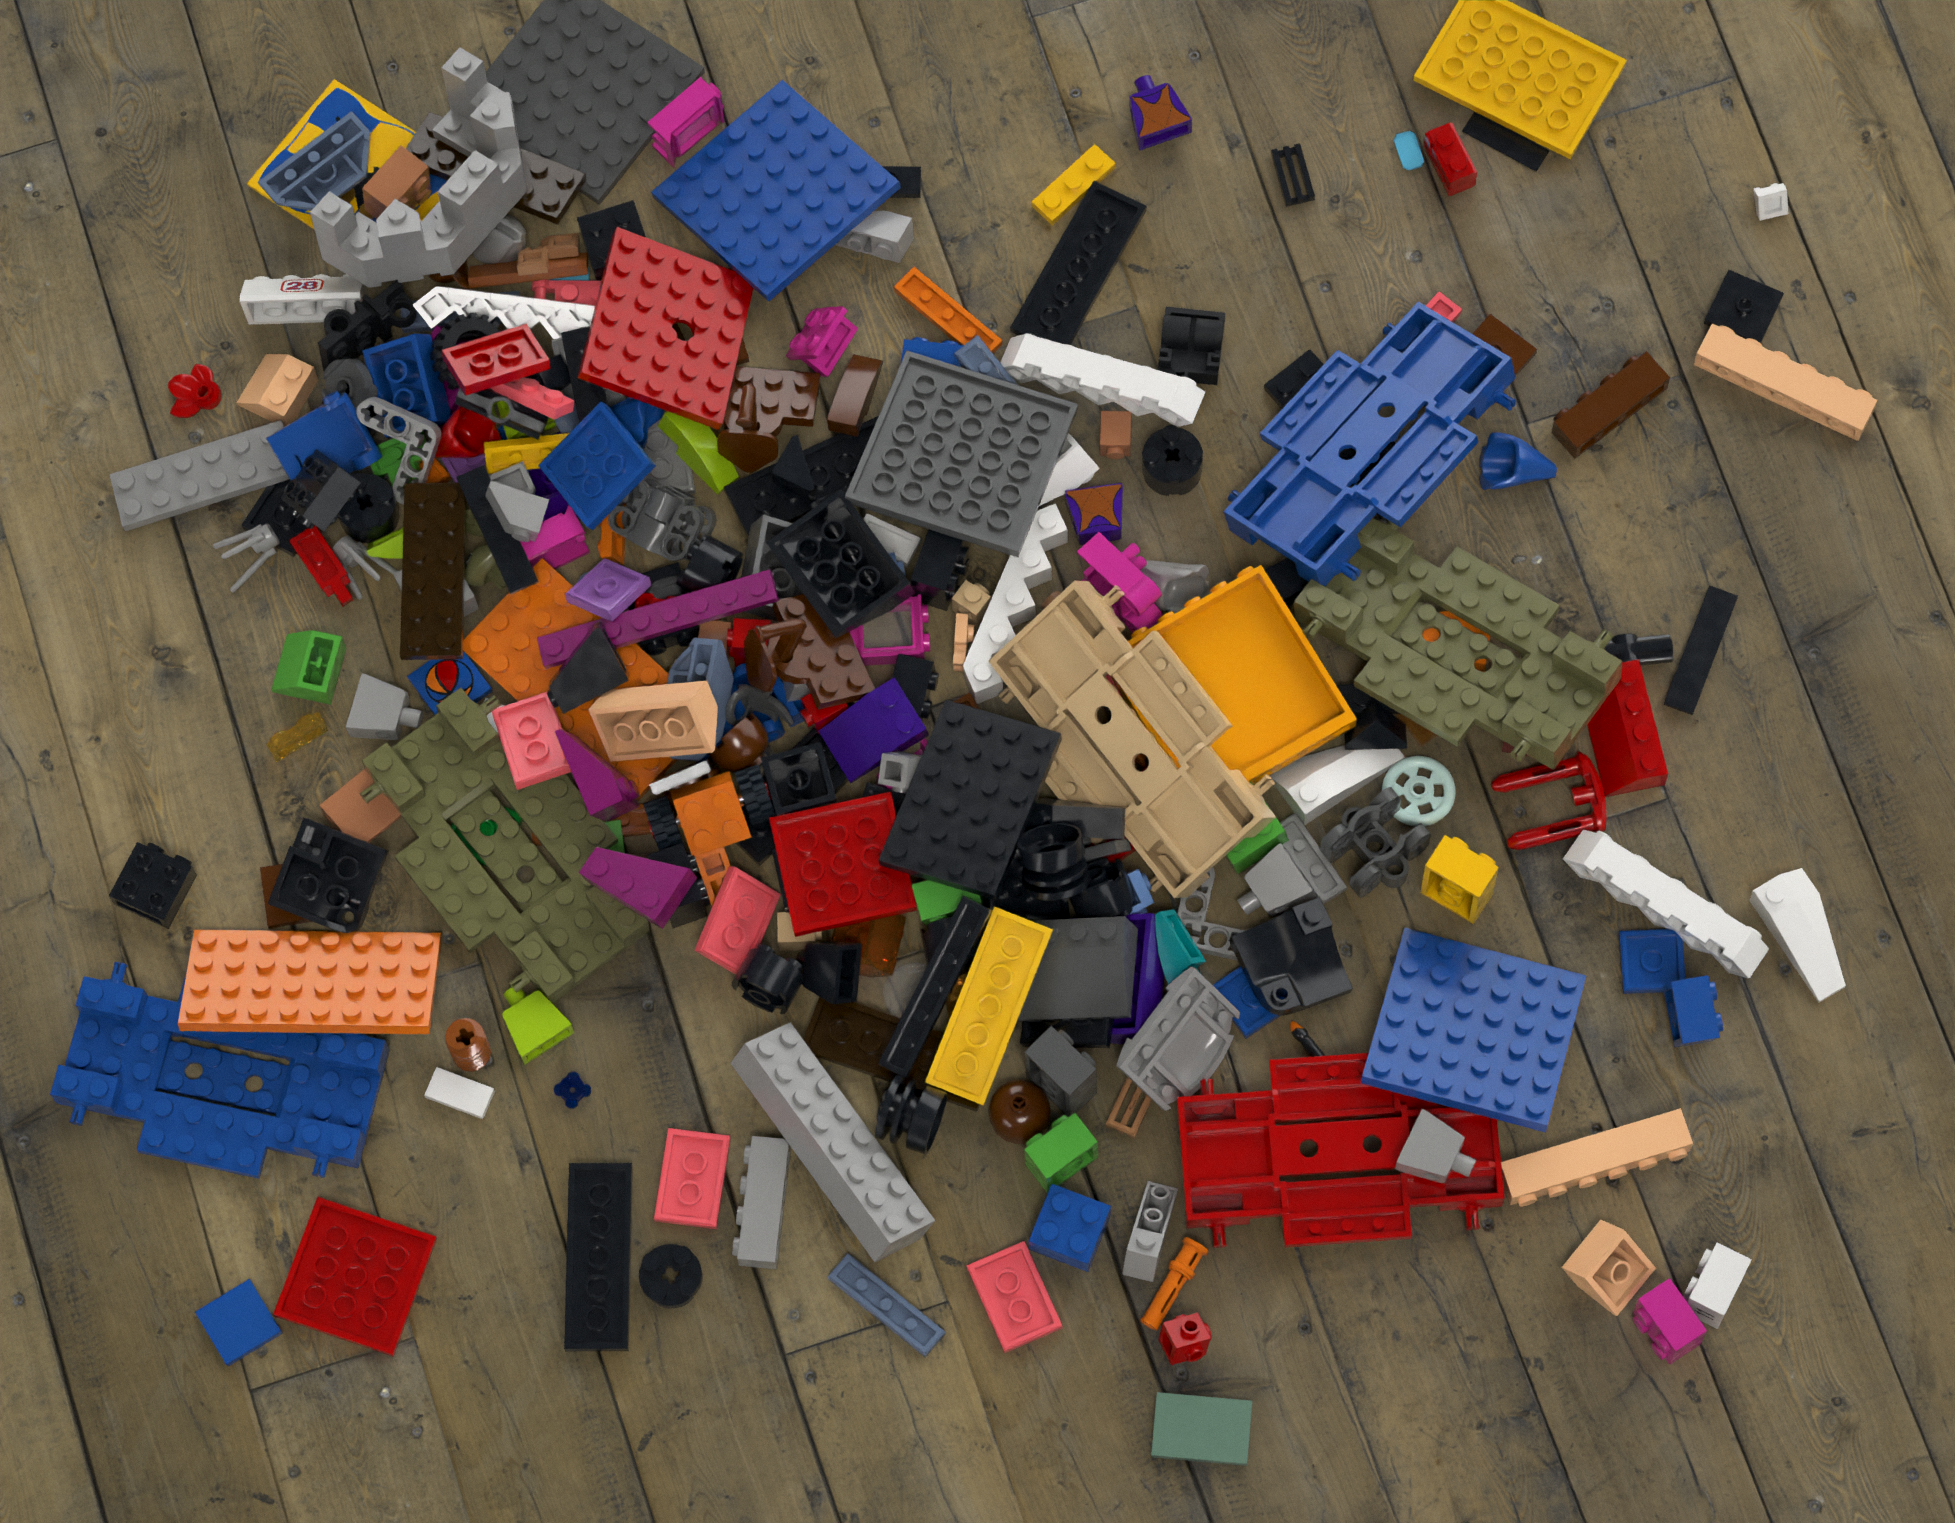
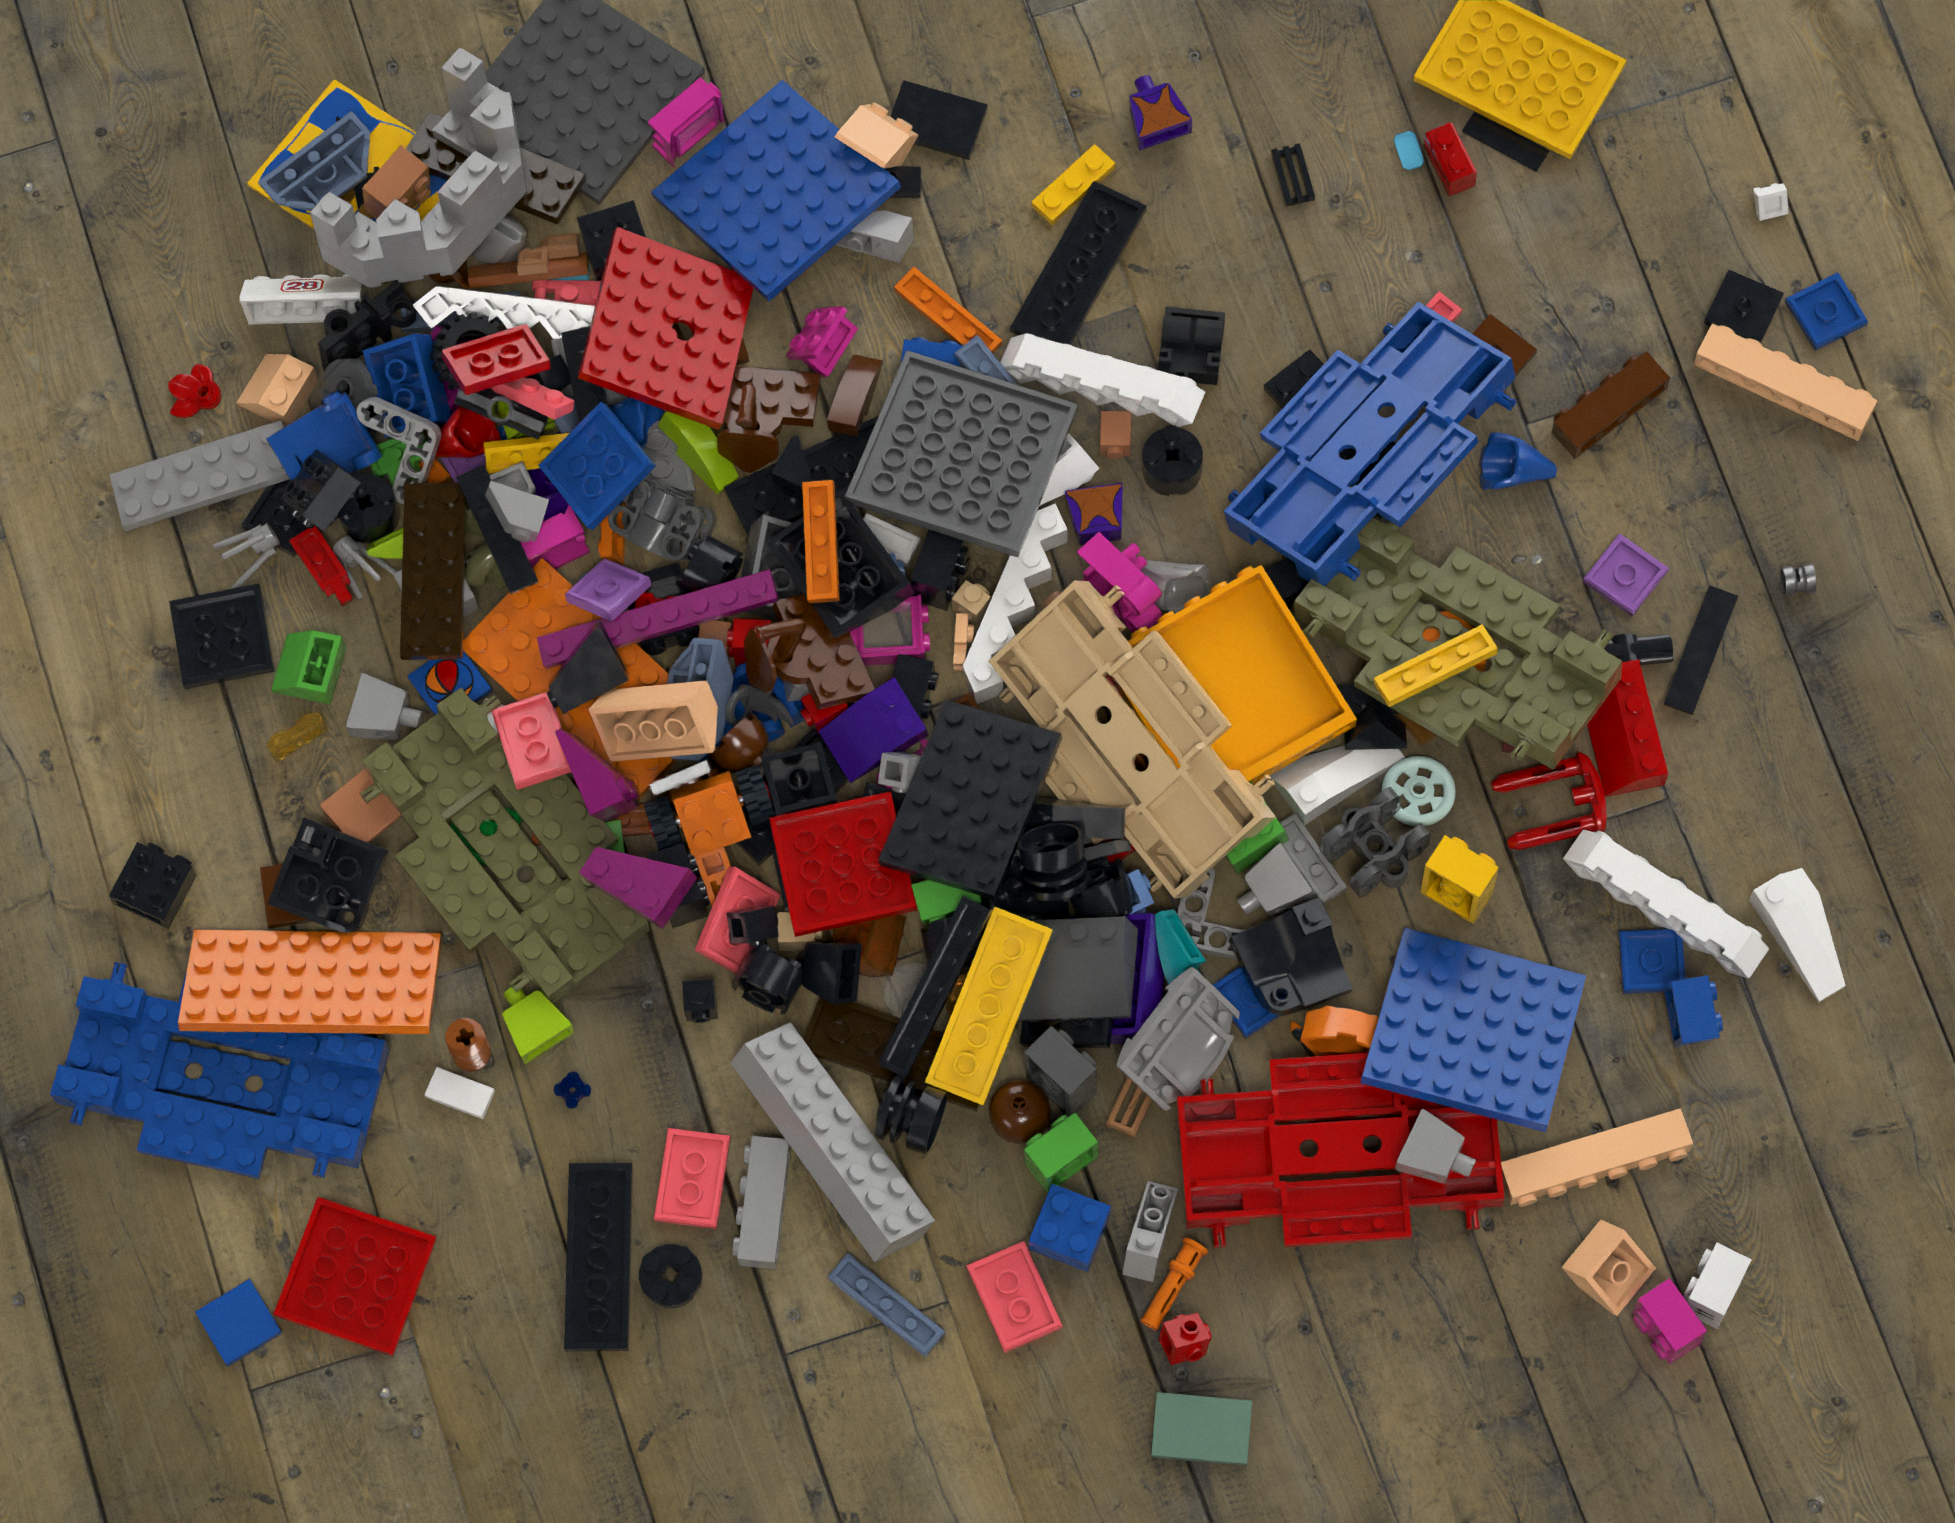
(221, 636): none -> black plate
(700, 1000): none -> black brick
(753, 925): none -> black brick
(820, 541): none -> orange plate
(878, 135): none -> light nougat slope
(940, 118): none -> black tile
(1338, 1031): none -> orange brick
(1435, 665): none -> yellow plate
(1625, 575): none -> medium lavender tile
(1798, 579): none -> flat silver wheel
(1826, 311): none -> blue tile

